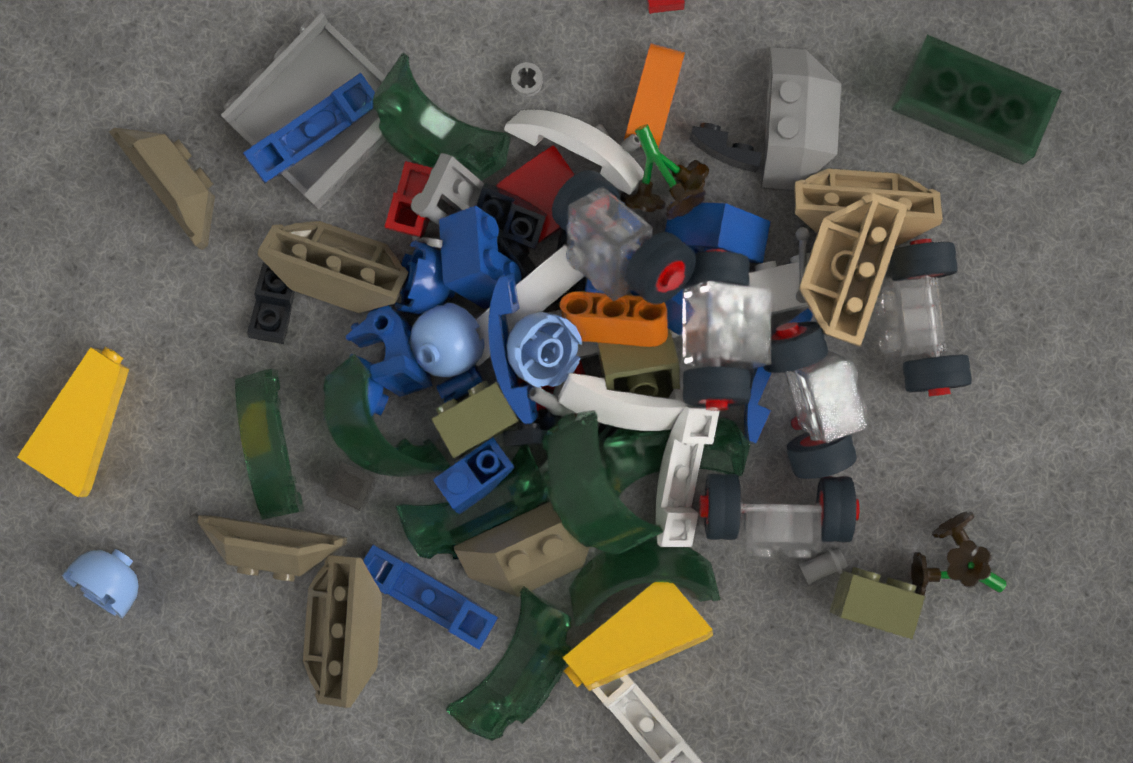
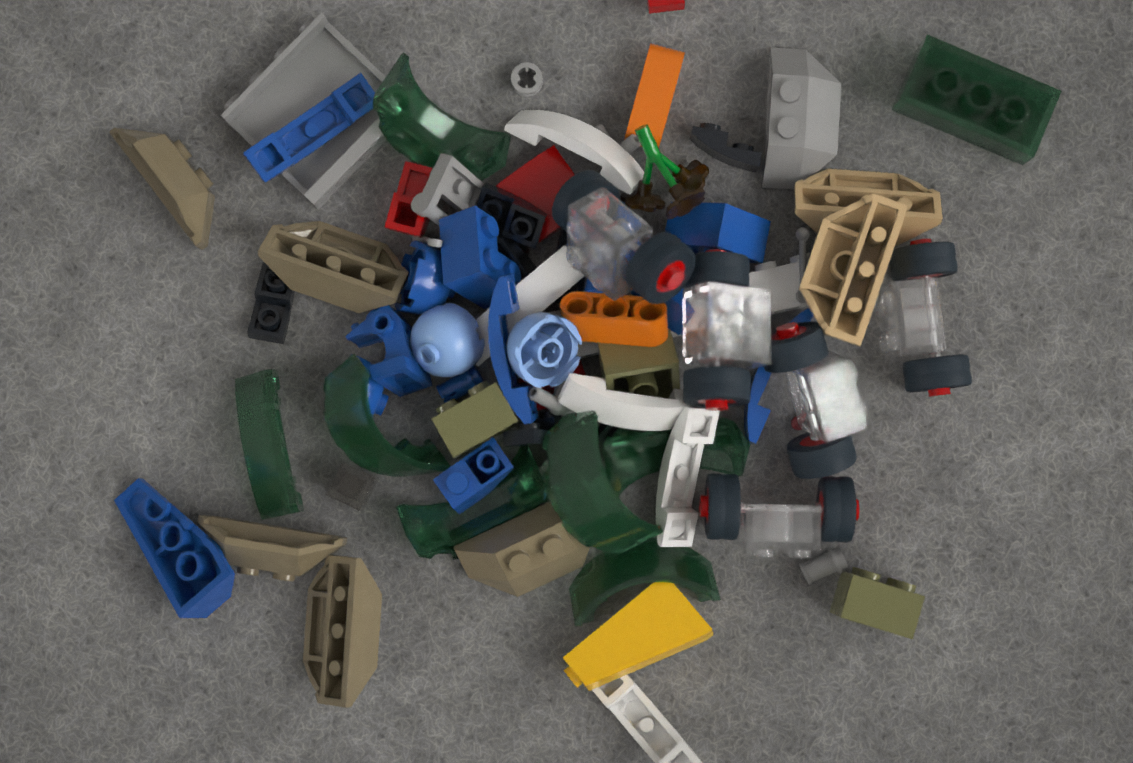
(78, 423): yellow slope -> none
(105, 580): light blue cylinder -> none
(178, 551): none -> blue wedge
(430, 597): blue slope -> none
(523, 674): clear green windscreen -> none
(967, 562): dark brown plant -> none

